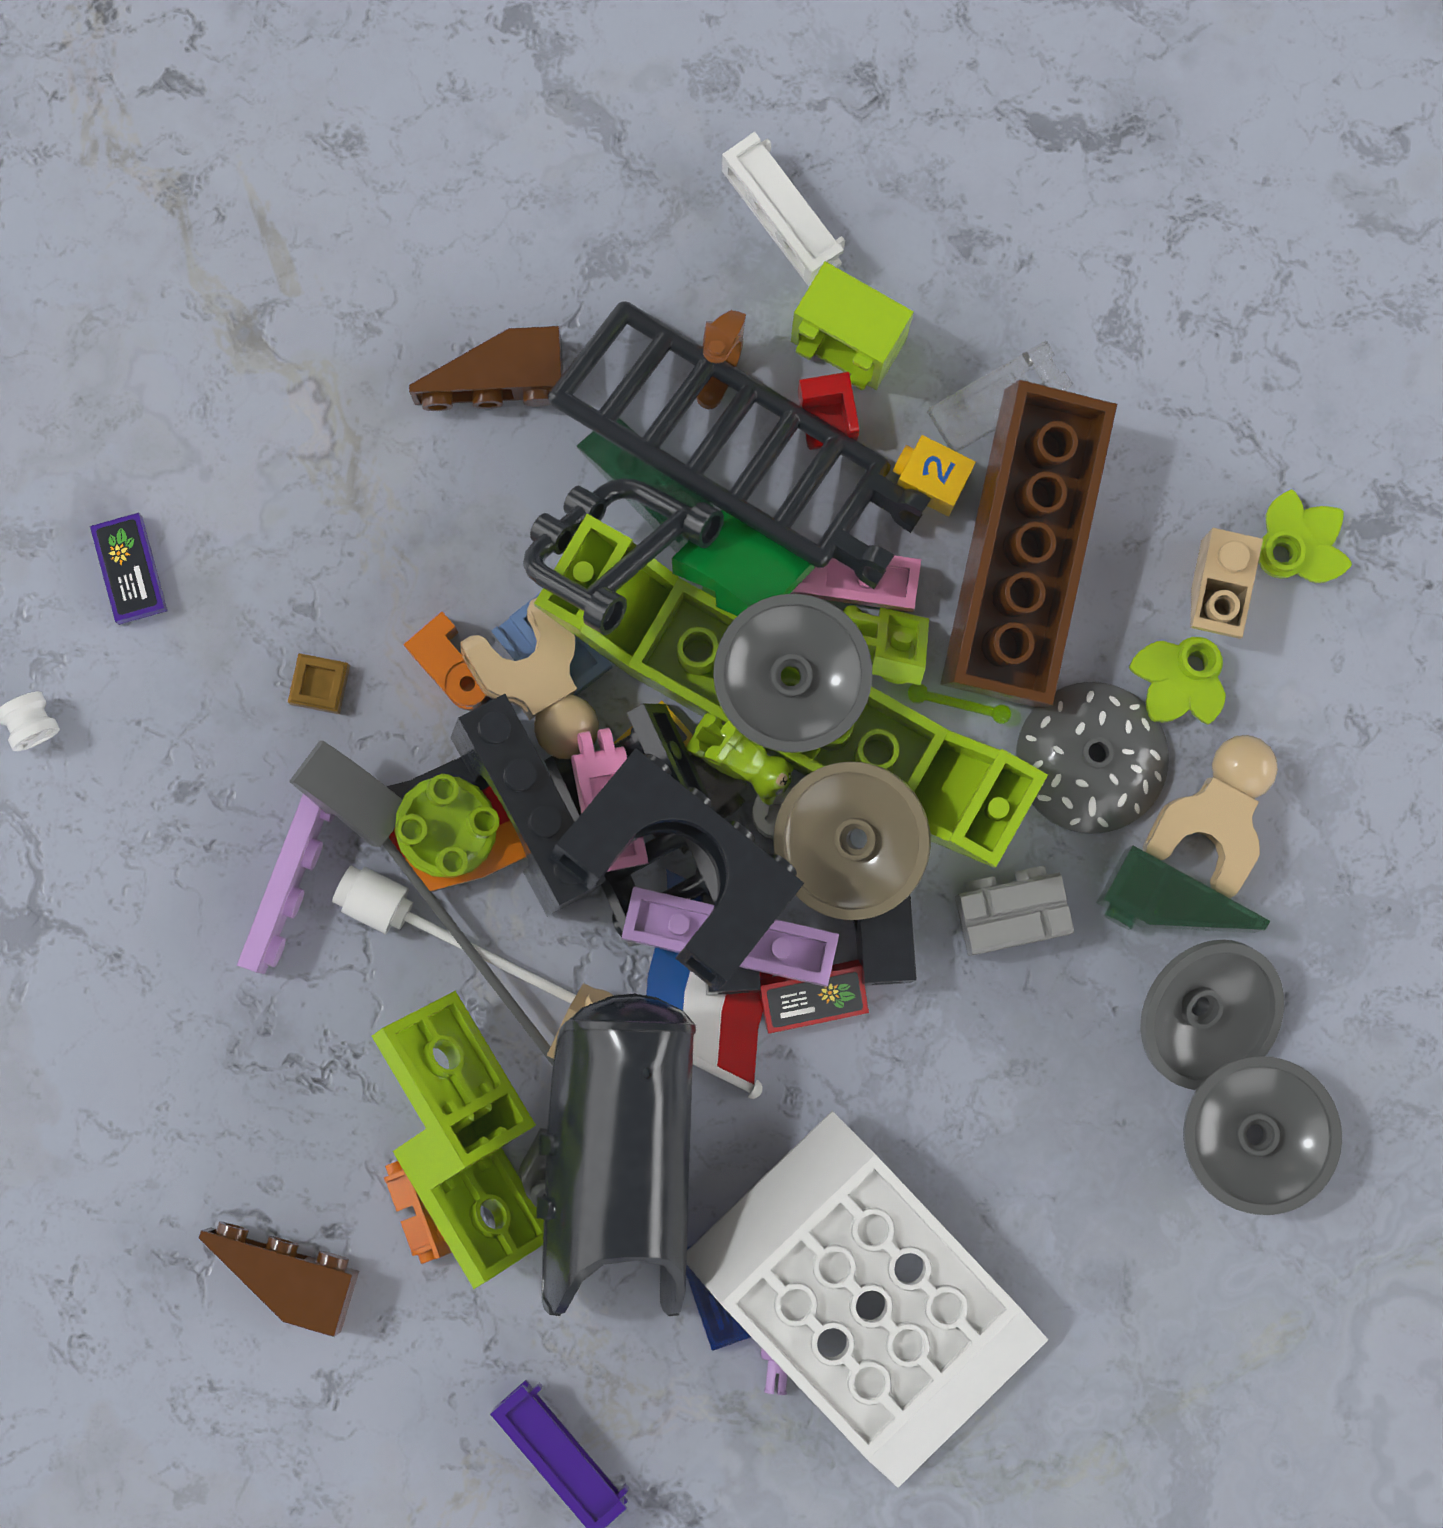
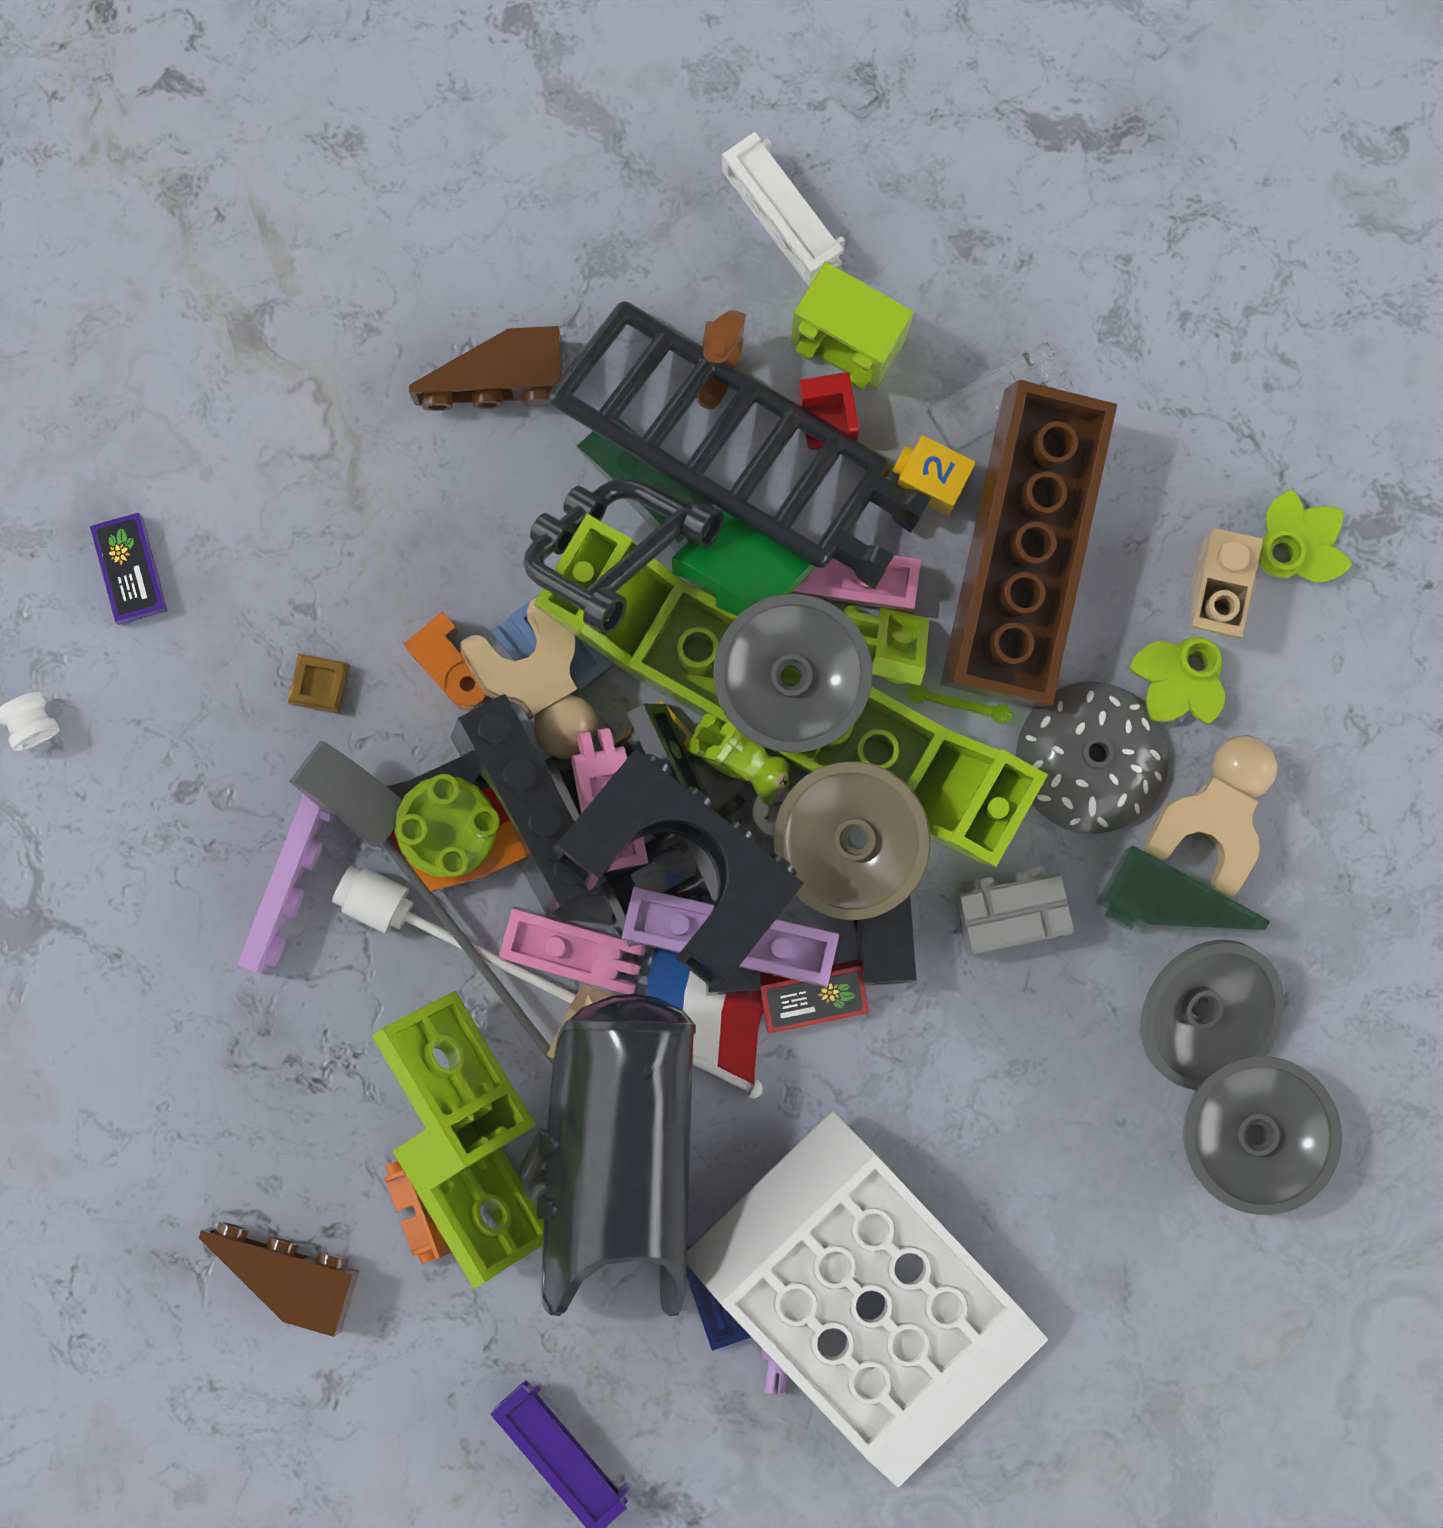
(569, 950): none -> bright pink hinge

